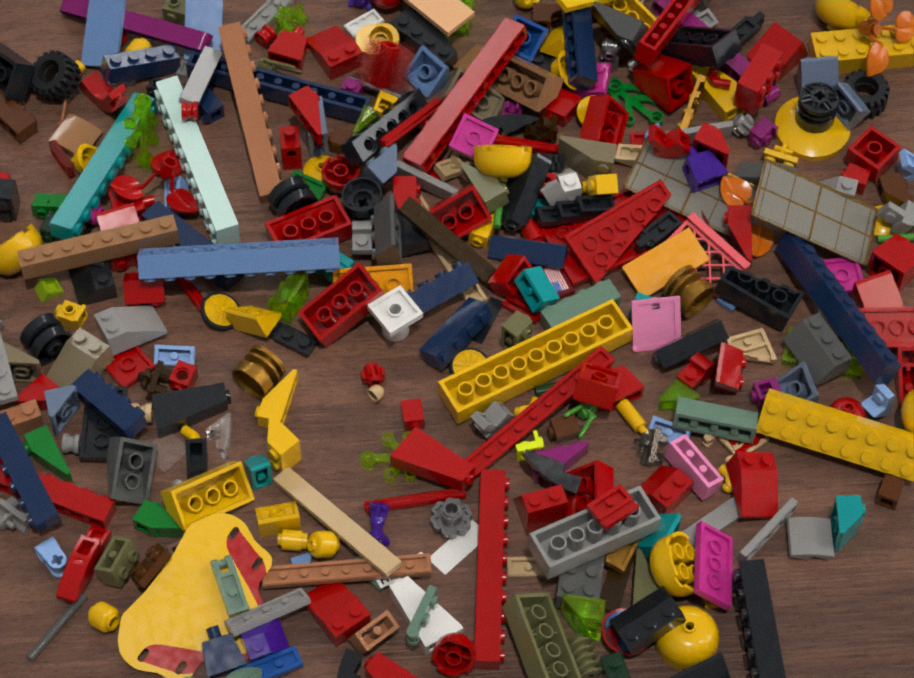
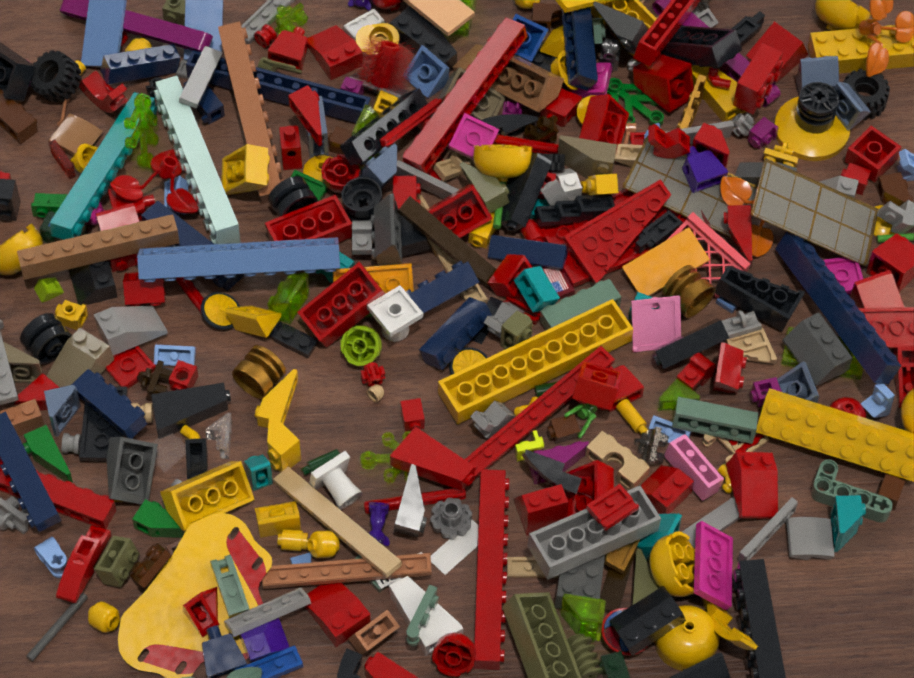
(189, 110): red wheel -> none
(203, 610): none -> red slope
(245, 169): none -> yellow slope
(319, 461): none -> dark green cylinder
(334, 478): none -> white plant
(361, 345): none -> lime cylinder
(411, 509): none -> slope
(503, 313): none -> light grey brick
(598, 30): none -> sand green plate
(607, 449): none -> tan arch
(630, 127): none -> nougat hand
(721, 620): none -> yellow slope
(741, 324): none -> light grey hips
(835, 488): none -> sand green beam

